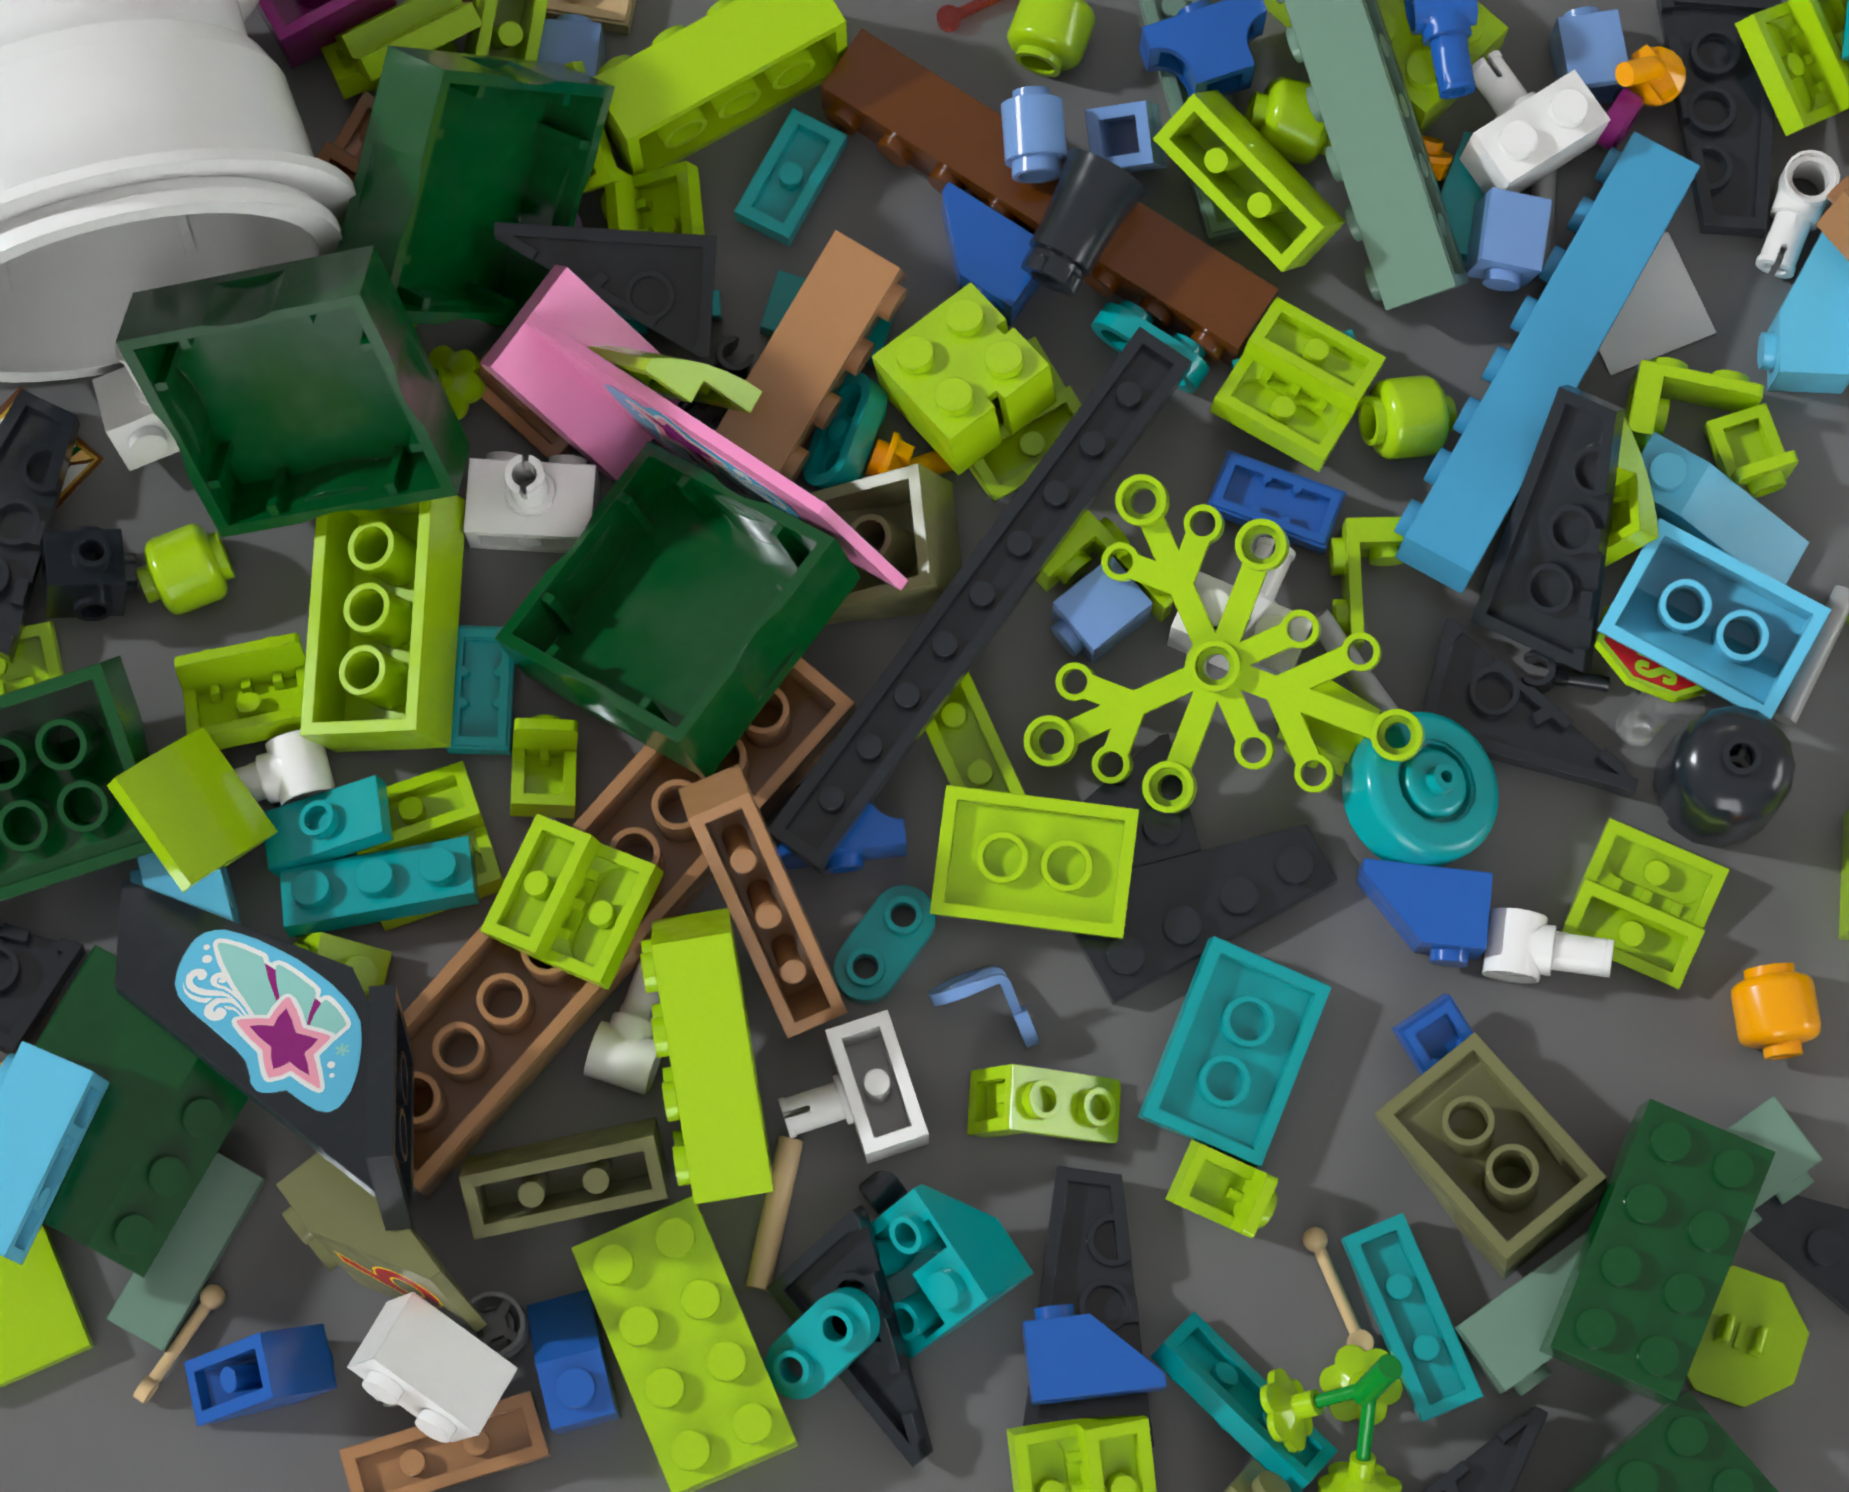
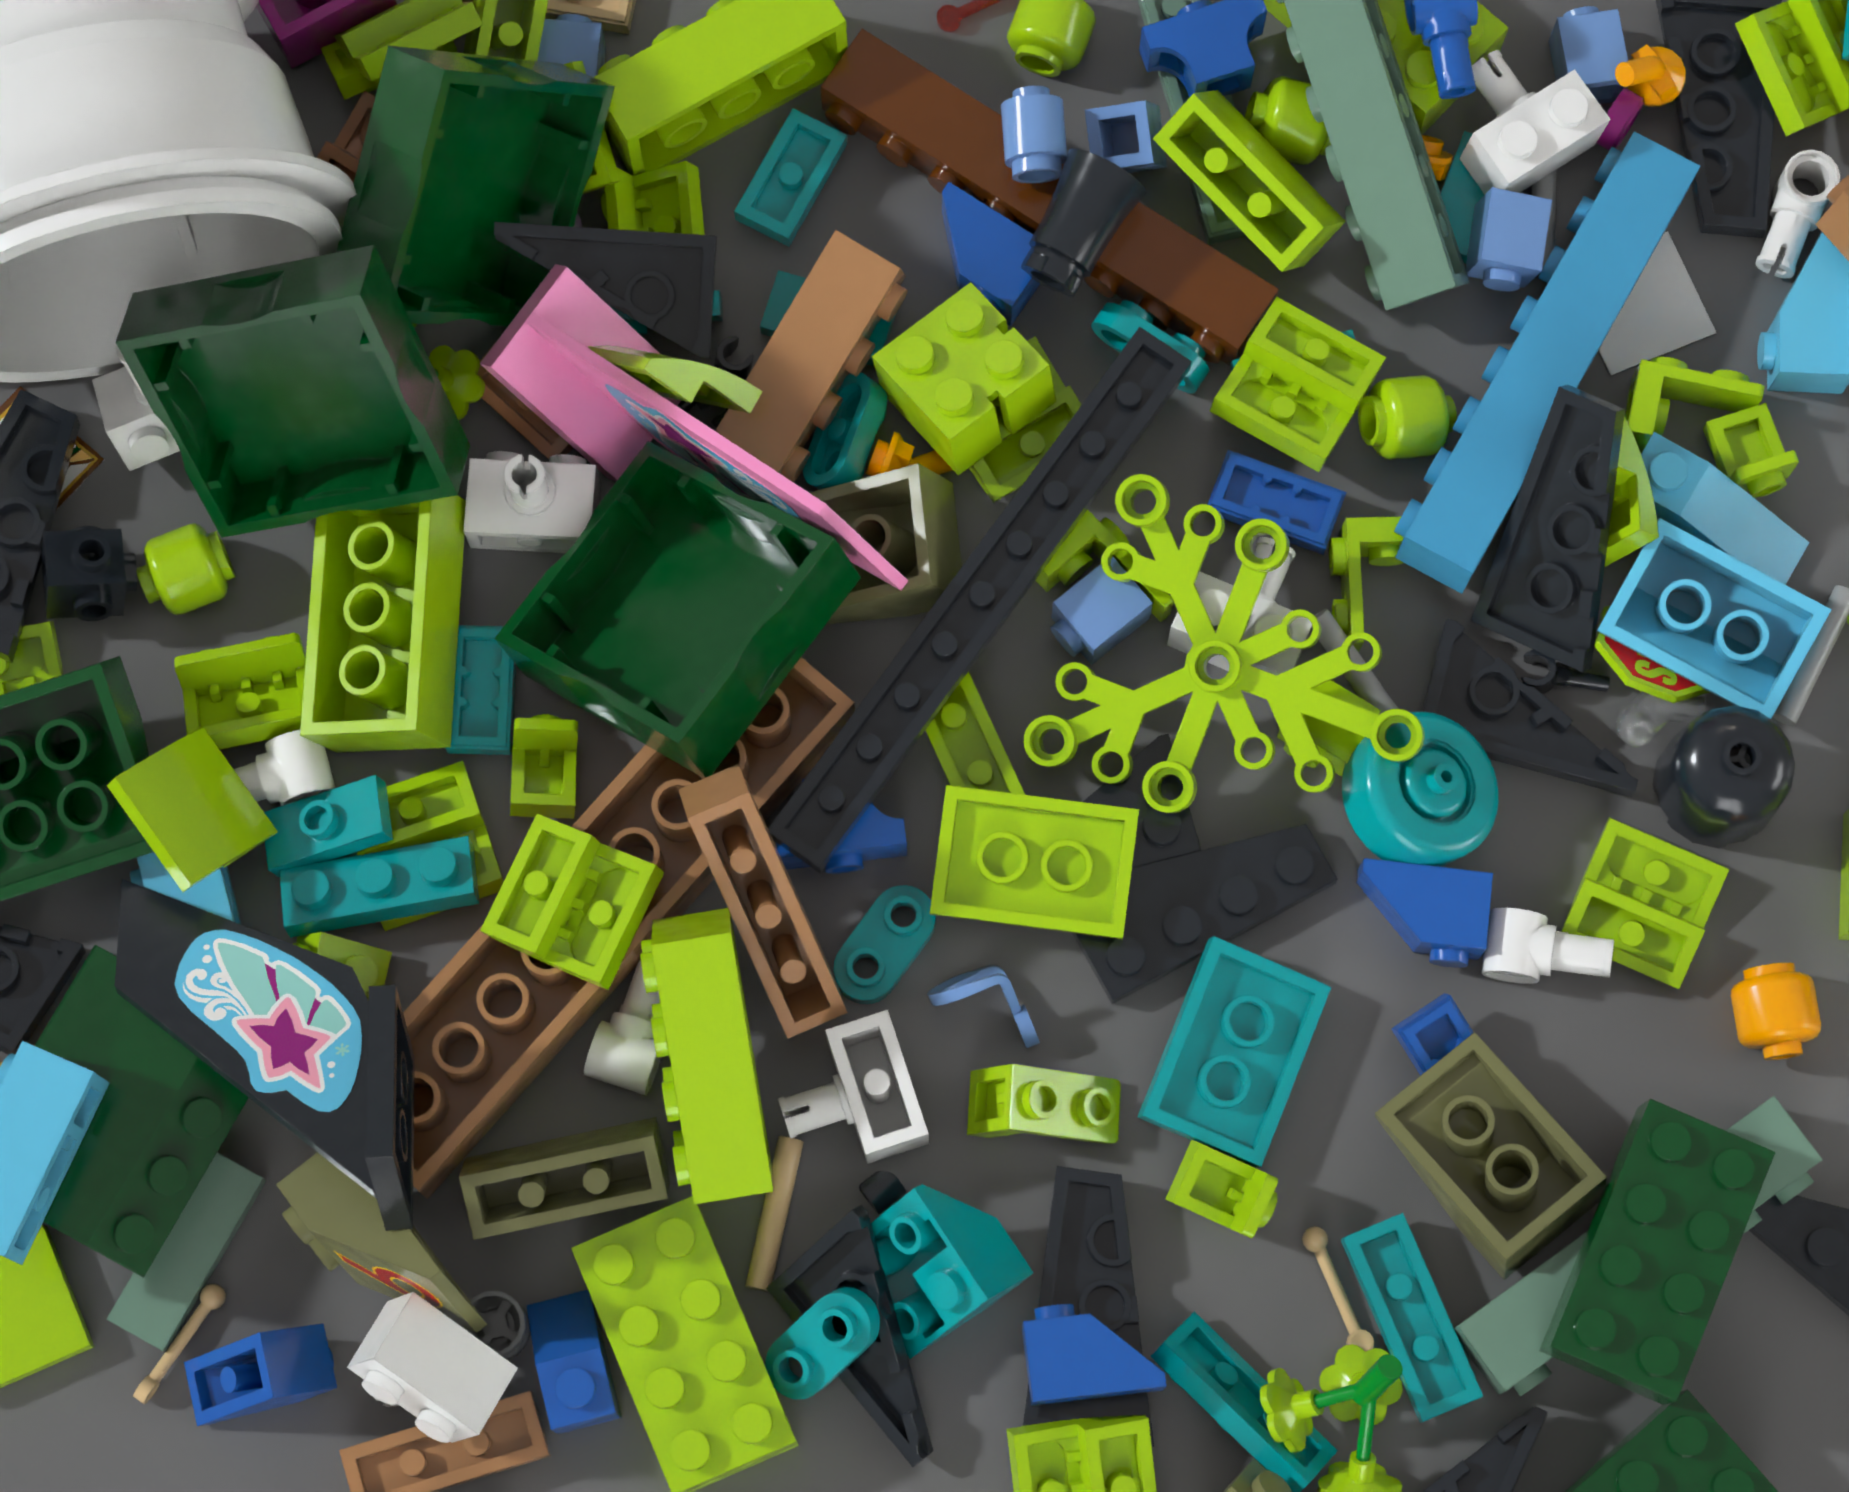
(1749, 1341): lime piece -> none

